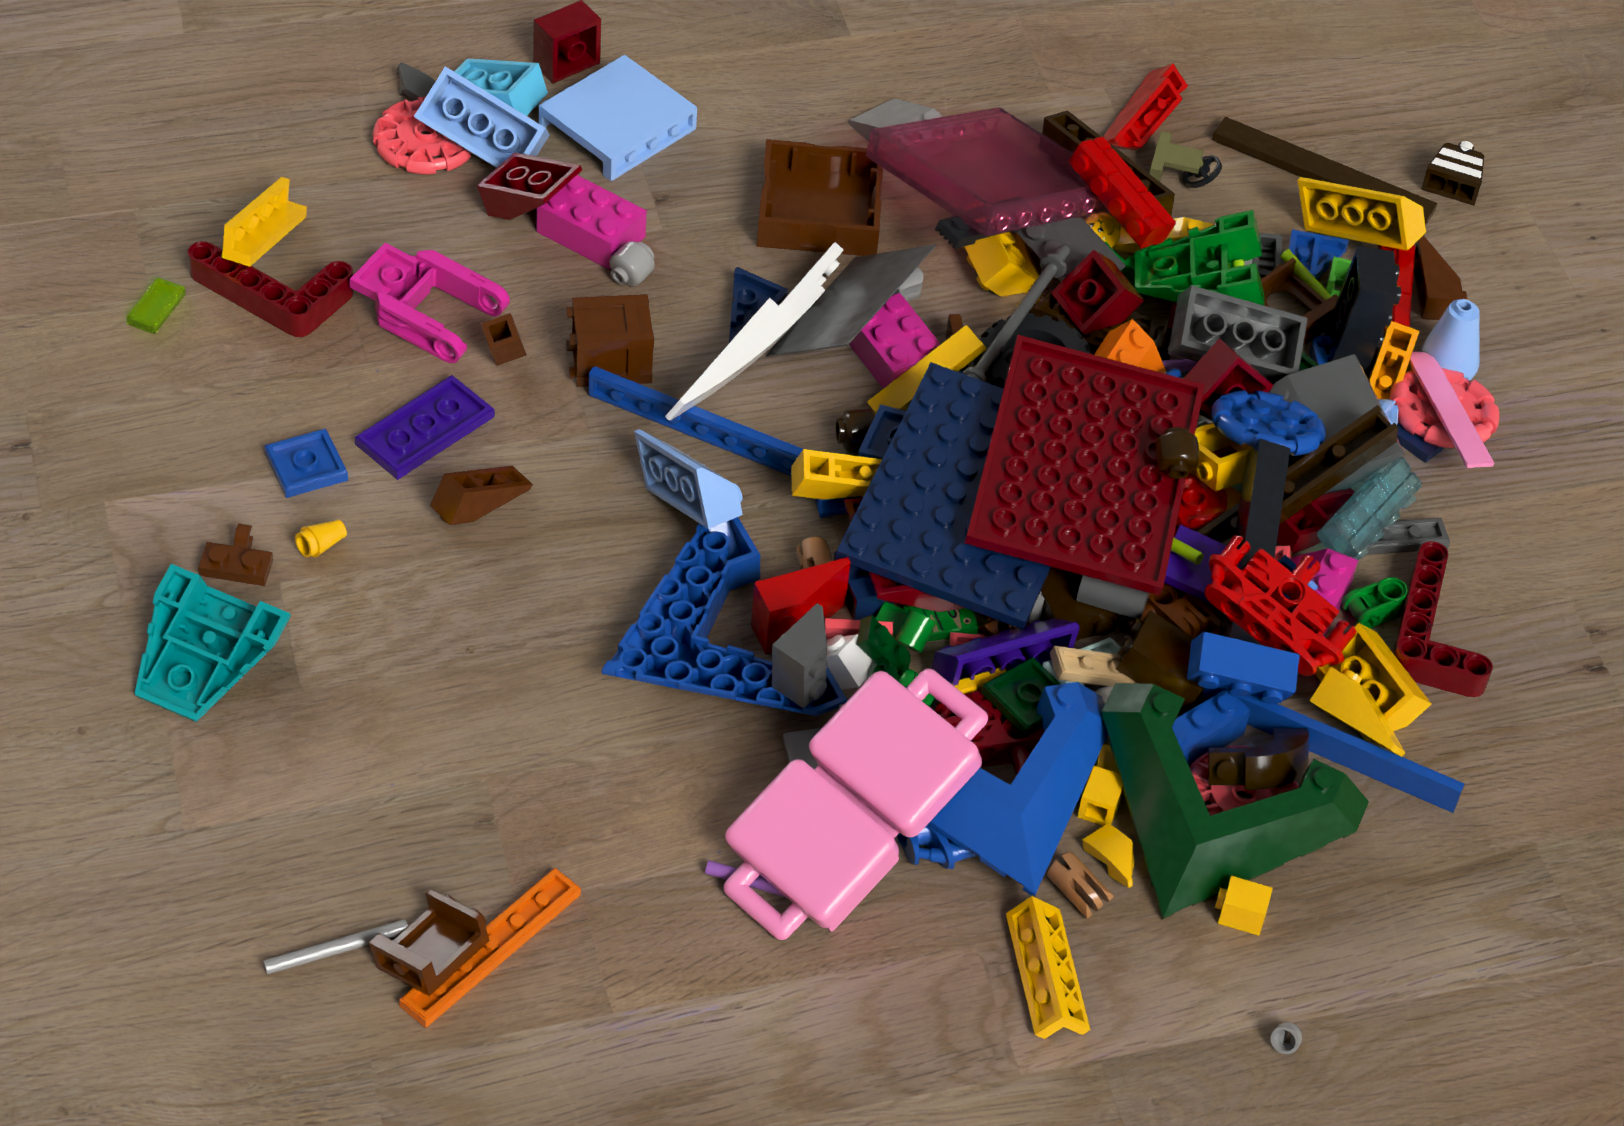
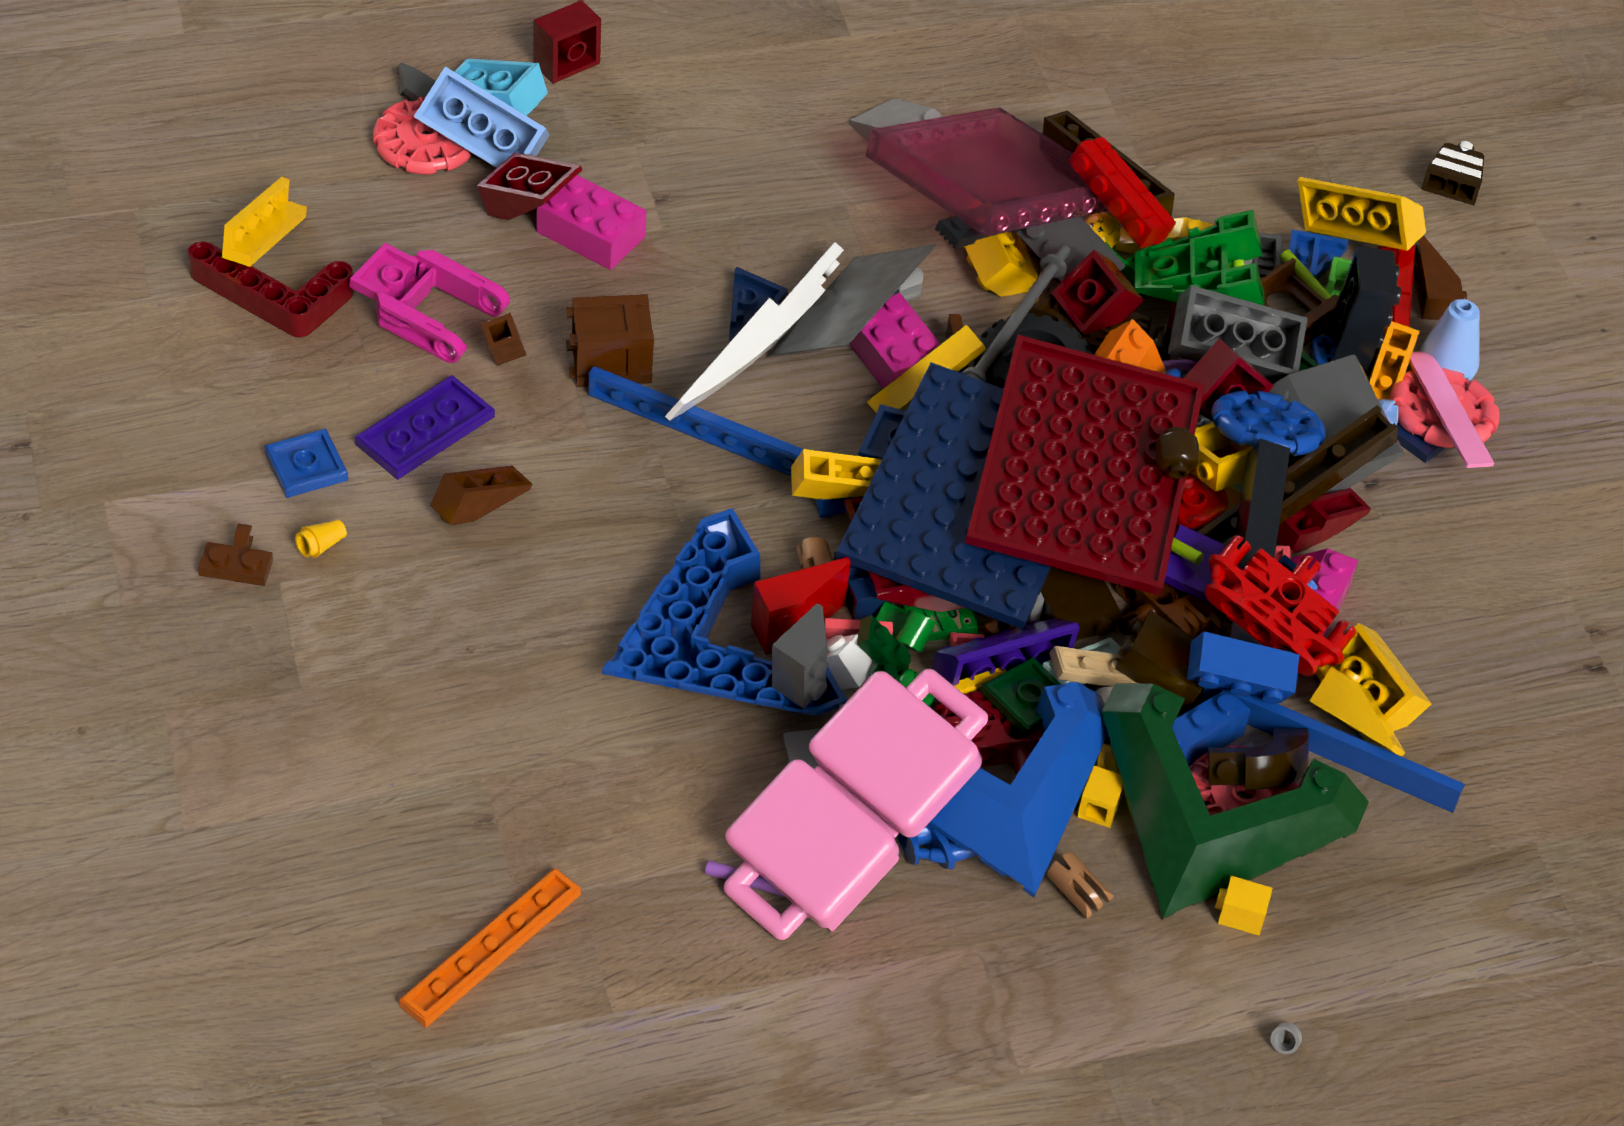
(156, 305): clear neon green tile -> none
(201, 643): teal wedge -> none
(332, 947): light grey bar -> none
(433, 944): reddish brown panel -> none
(620, 115): light blue panel -> none
(633, 263): light grey head -> none
(687, 483): light blue slope -> none
(819, 198): reddish brown tile -> none
(853, 428): dark brown head -> none
(1043, 968): yellow fence -> none
(1112, 597): dark grey brick -> none
(1113, 849): yellow slope -> none
(1147, 108): red wedge -> none
(1185, 159): olive piece -> none
(1304, 162): dark brown tile -> none
(1371, 509): clear light blue brick -> none
(1376, 602): green piece -> none
(1409, 536): dark grey tile -> none
(1427, 660): dark red beam -> none

